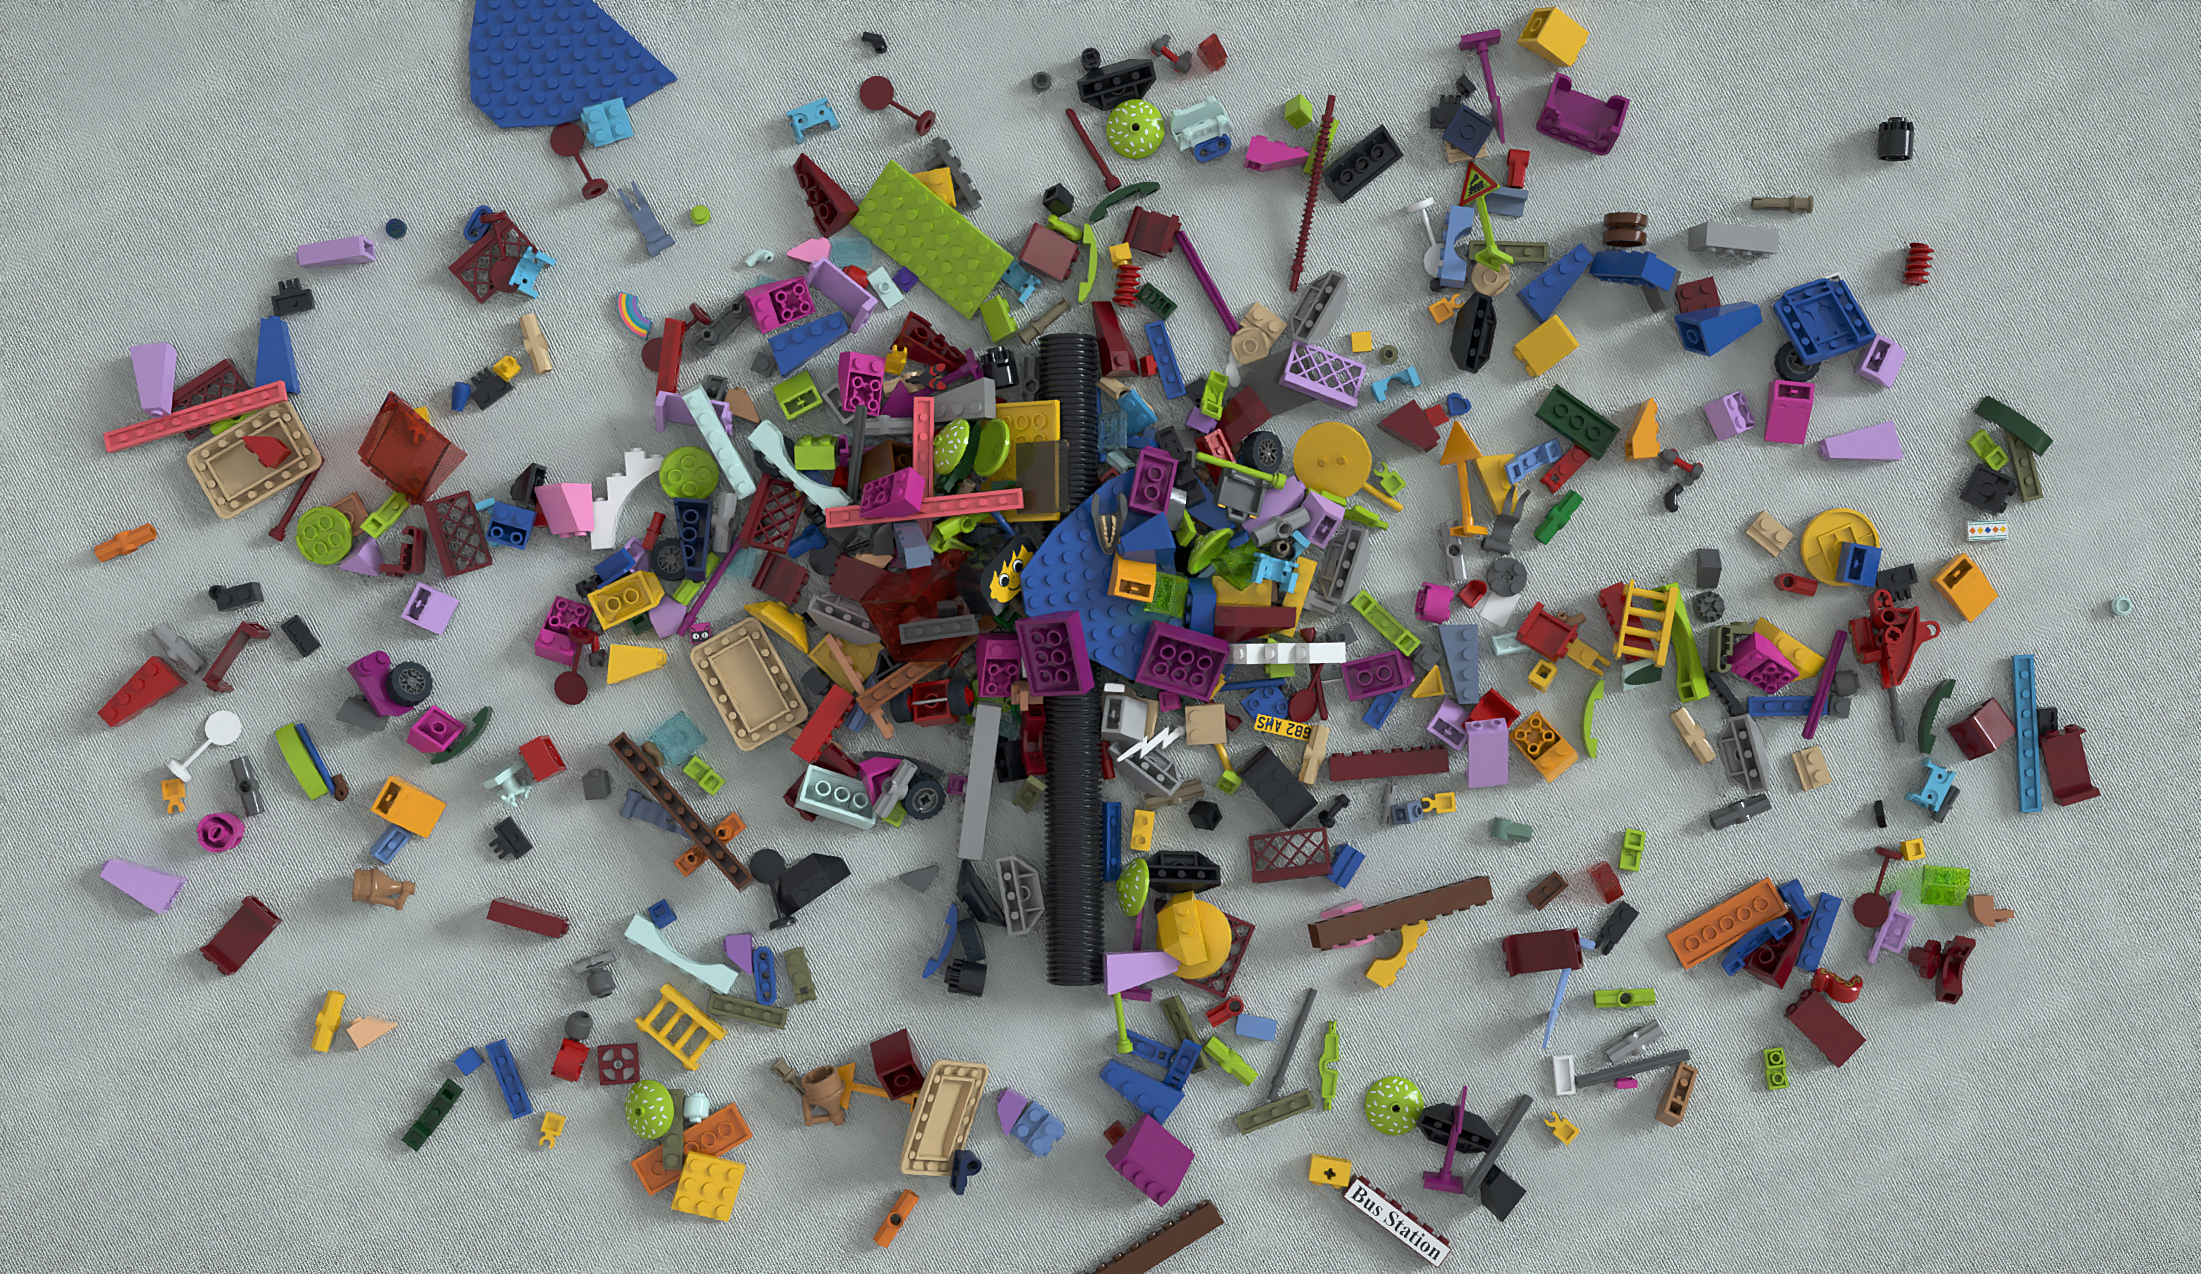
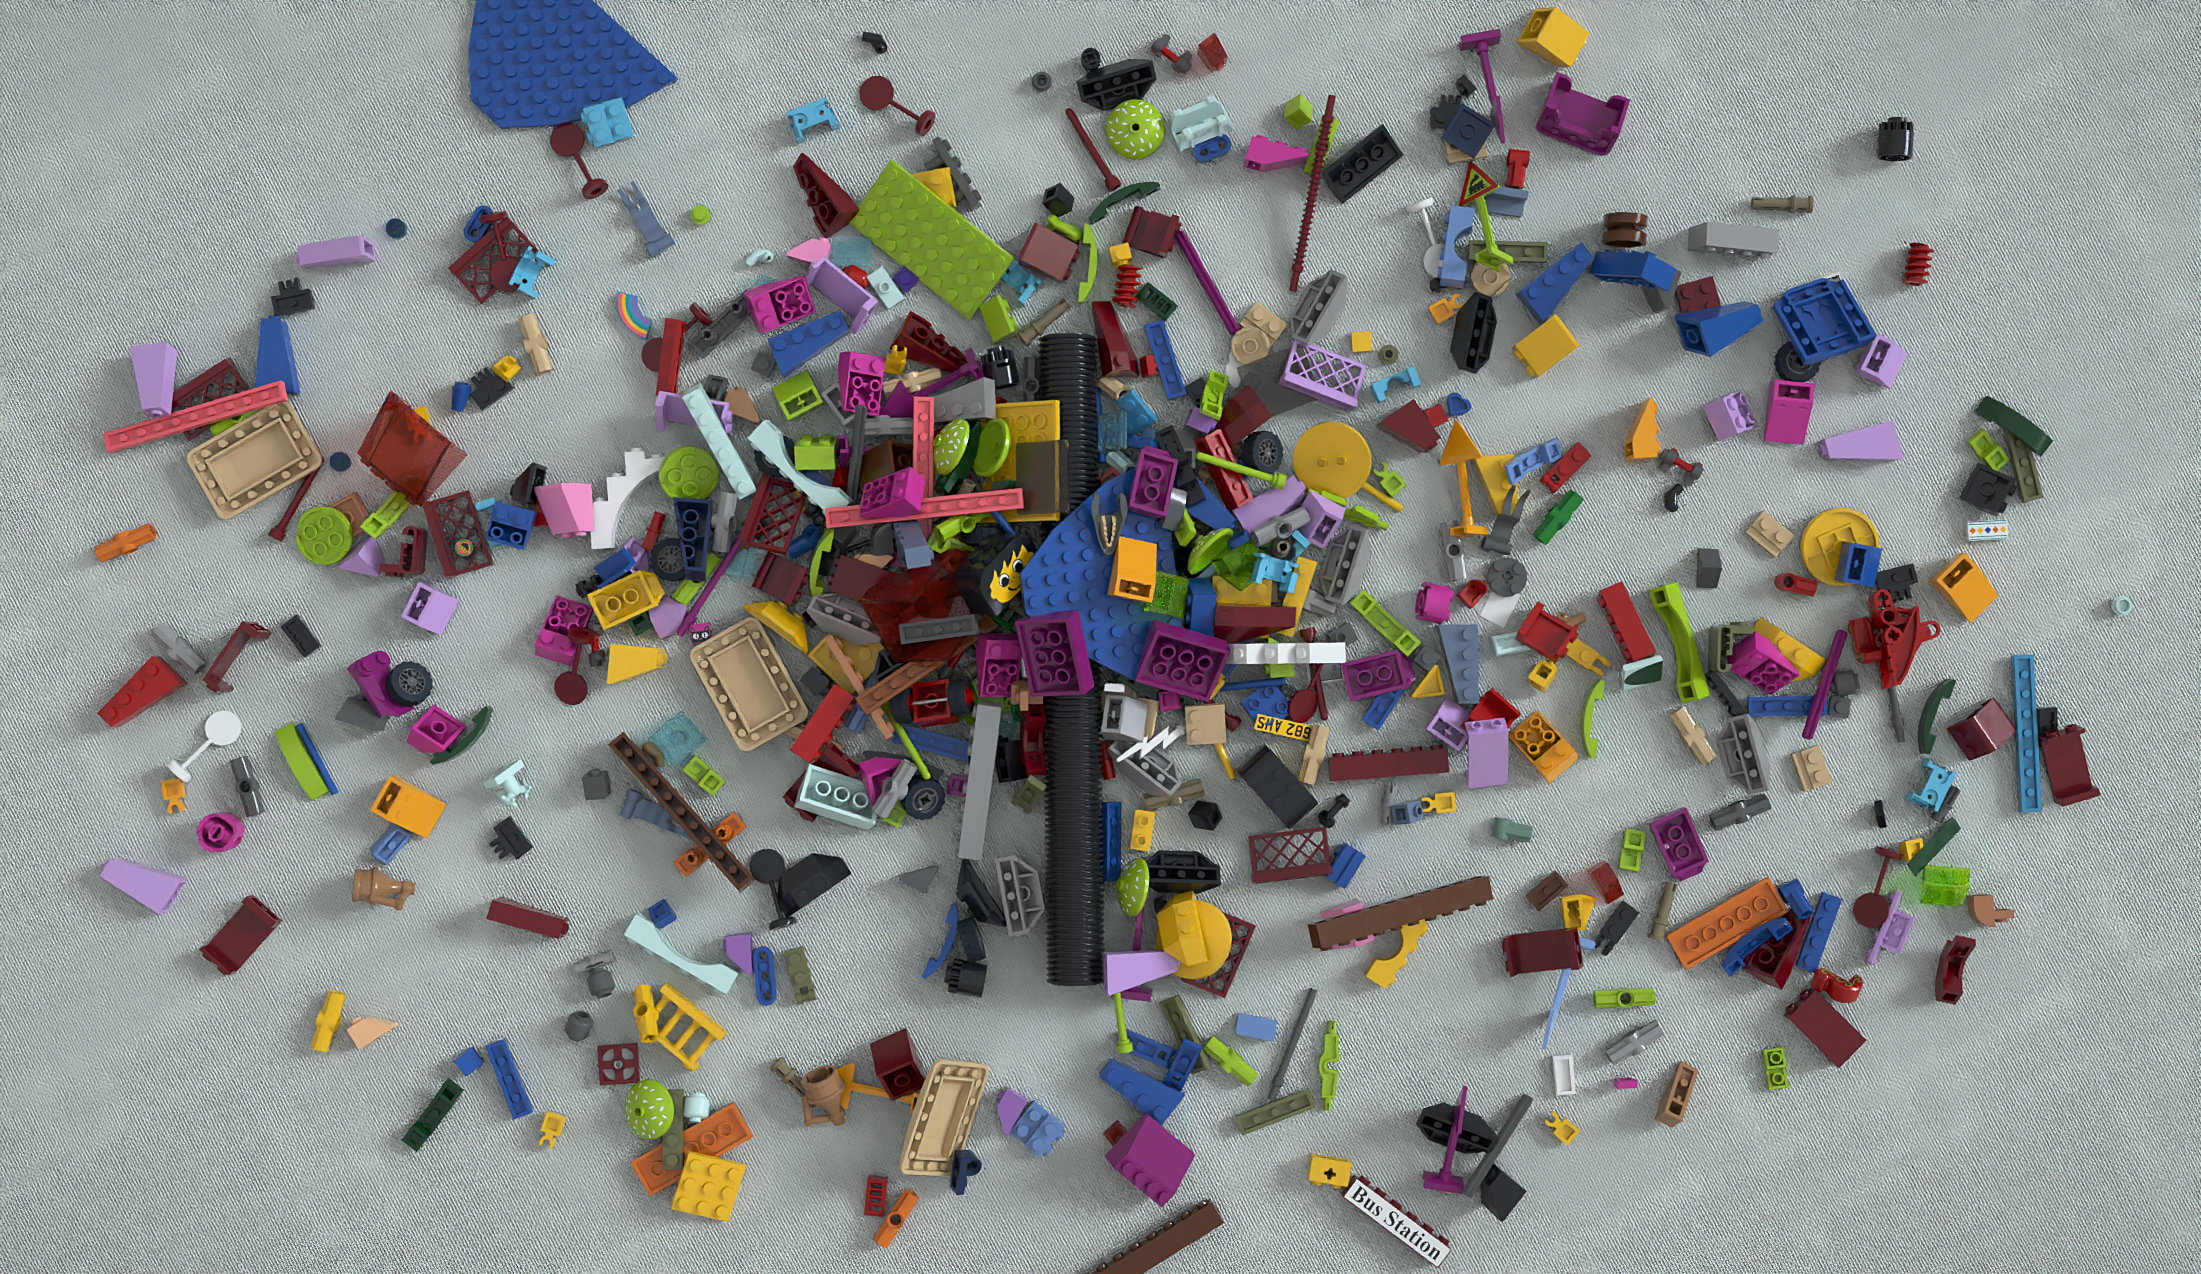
(237, 596): black hinge -> none
(268, 448): red slope -> none
(340, 462): none -> tile
(341, 790): reddish brown arm -> none
(464, 547): none -> tile
(542, 758): red container -> none
(568, 1060): red brick -> none
(645, 1013): none -> yellow piece
(748, 1010): olive plate -> none
(823, 544): none -> lime slope
(876, 1180): none -> red slope
(906, 741): none -> lime piece
(928, 379): piece -> none
(935, 742): none -> blue plate
(947, 609): dark grey plate -> none
(1149, 542): blue slope -> none
(1223, 1011): red piece -> none
(1228, 782): lime plate -> none
(1239, 494): dark grey piece -> none
(1386, 1094): lime dish -> none
(1576, 910): none -> yellow slope
(1577, 422): dark green plate -> none
(1632, 1068): dark grey axle -> none
(1661, 636): yellow fence -> none
(1661, 921): none -> dark tan pin
(1679, 843): none -> magenta slope
(1700, 607): dark grey gear -> none
(1926, 958): dark red plant -> none
(1933, 846): none -> dark green sticker

